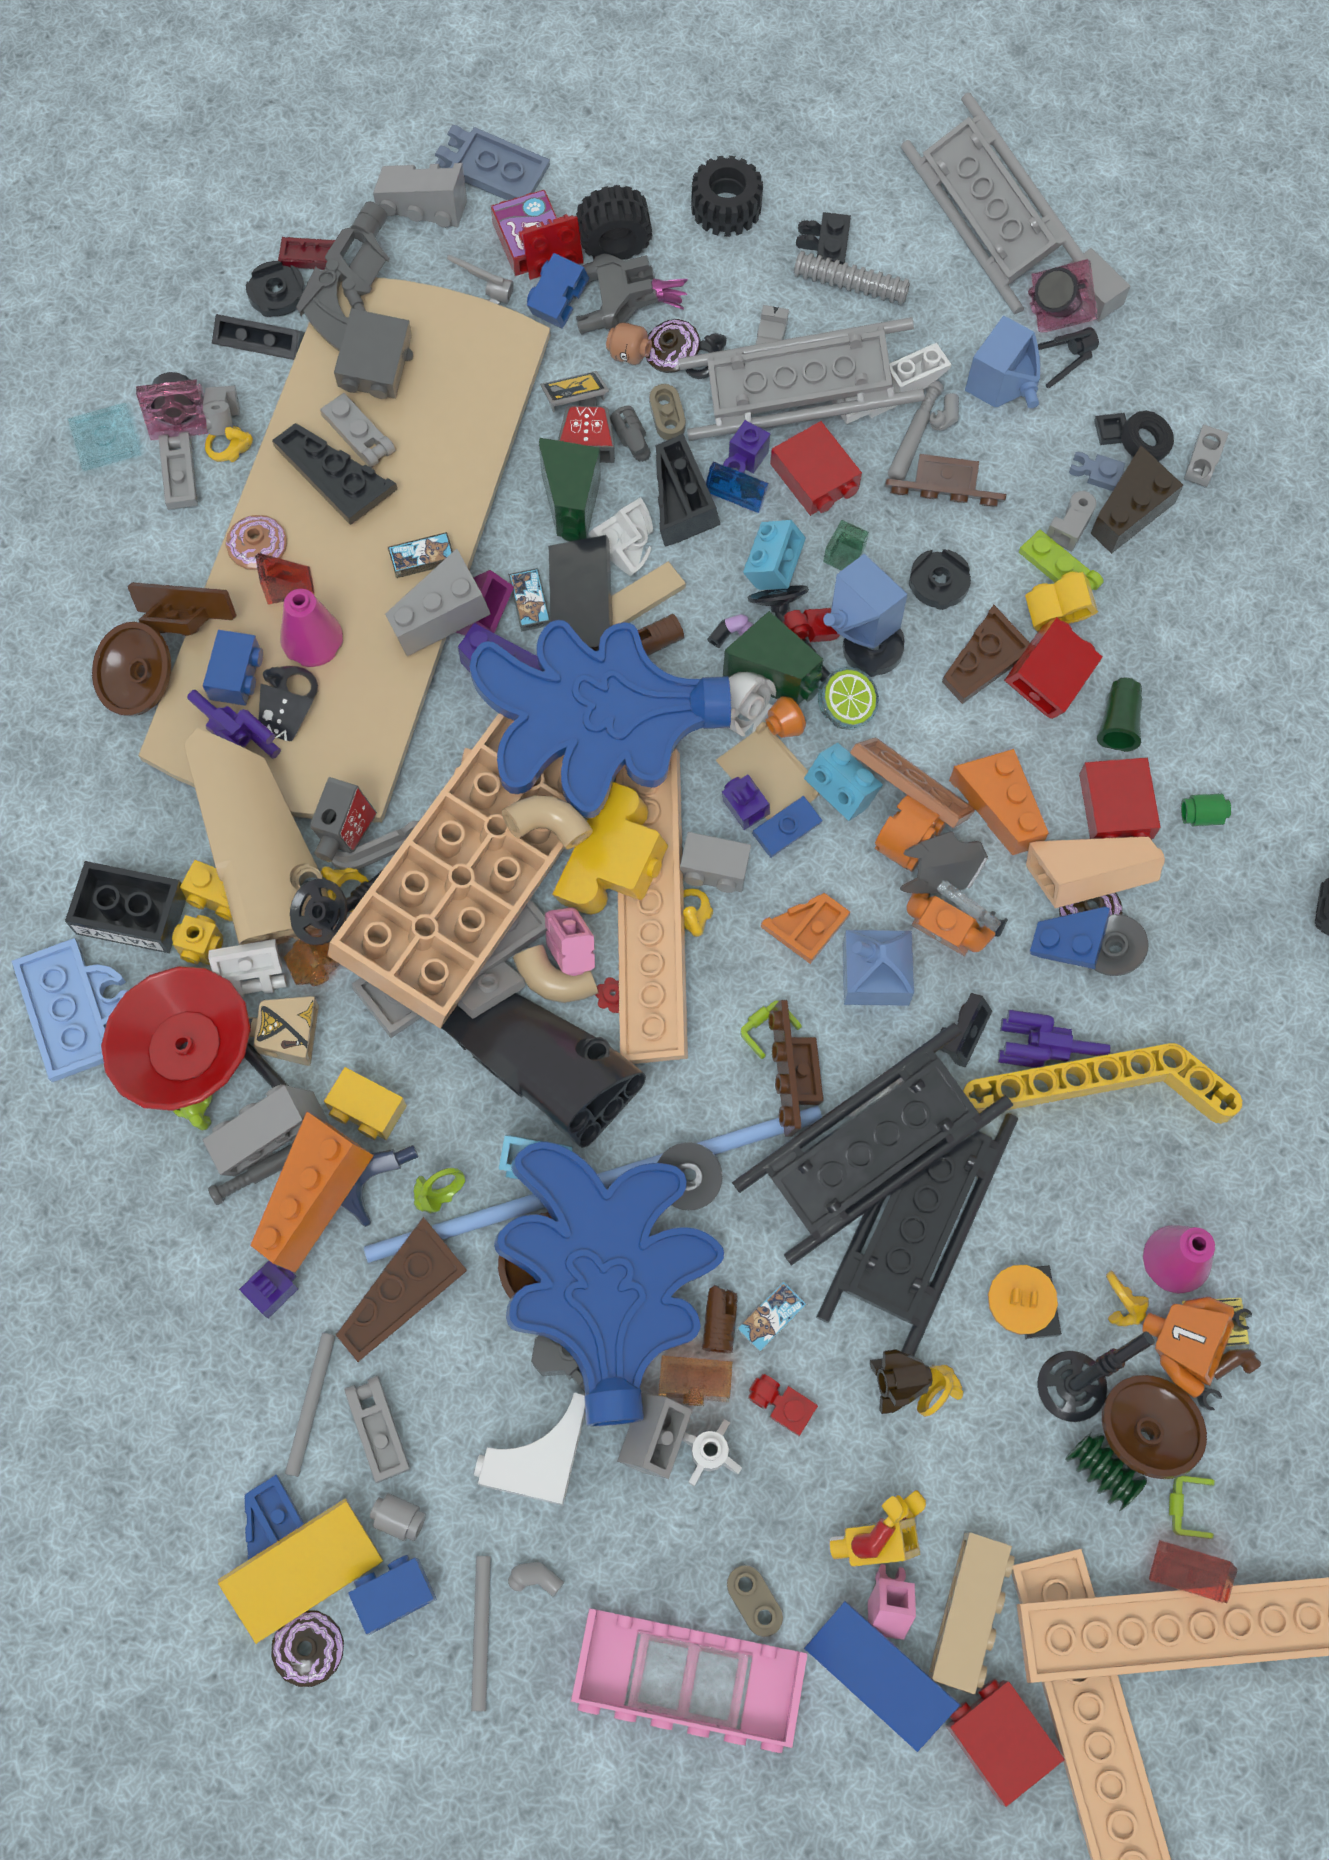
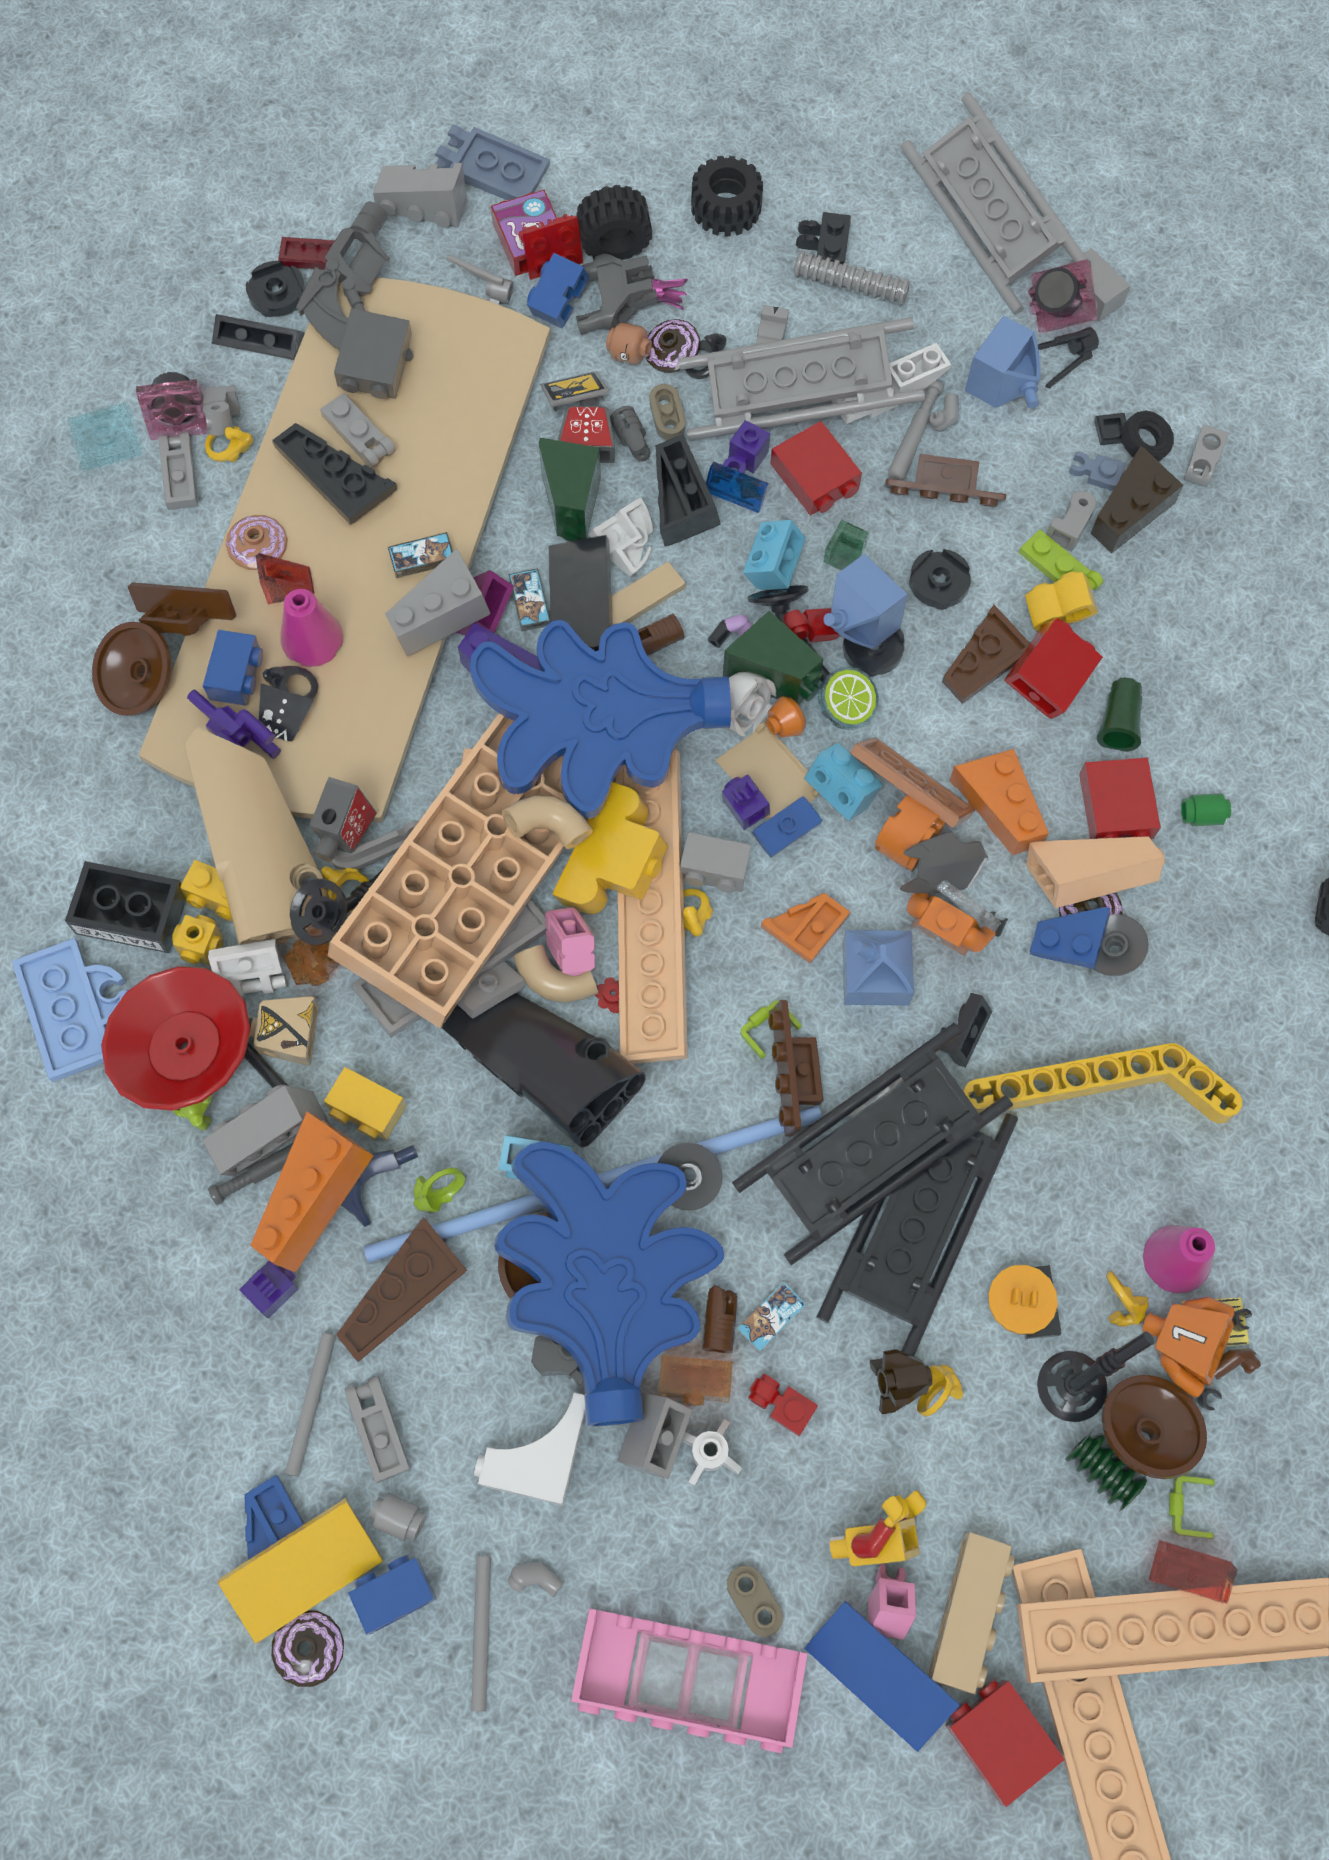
(1044, 1041): dark purple plant -> none

